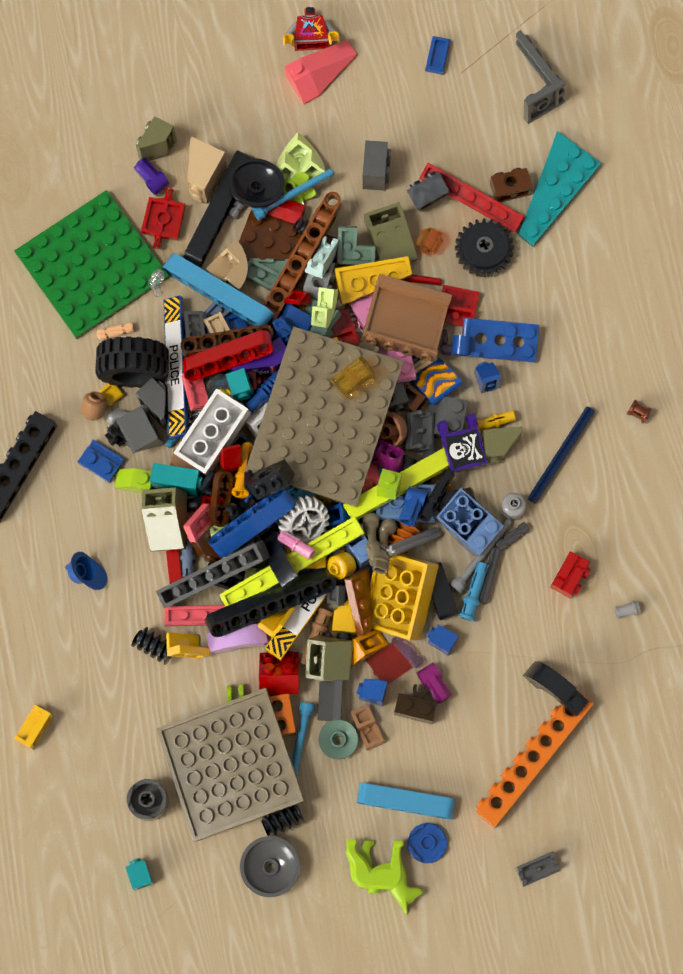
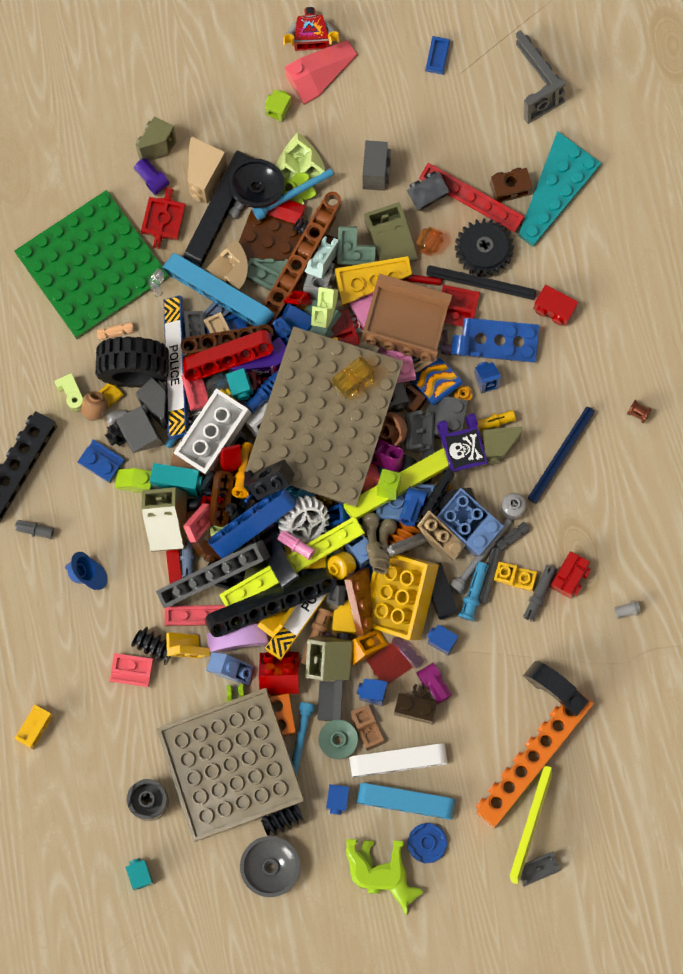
(34, 529): none -> dark grey axle
(74, 397): none -> yellowish green leg
(131, 670): none -> coral plate
(230, 668): none -> medium blue slope
(278, 104): none -> lime brick
(337, 799): none -> blue brick
(398, 760): none -> white beam
(440, 536): none -> tan slope
(466, 389): none -> light orange plate
(481, 282): none -> black axle
(515, 577): none -> yellow slope
(531, 824): none -> neon yellow tile
(536, 600): none -> dark grey pin
(555, 305): none -> red brick

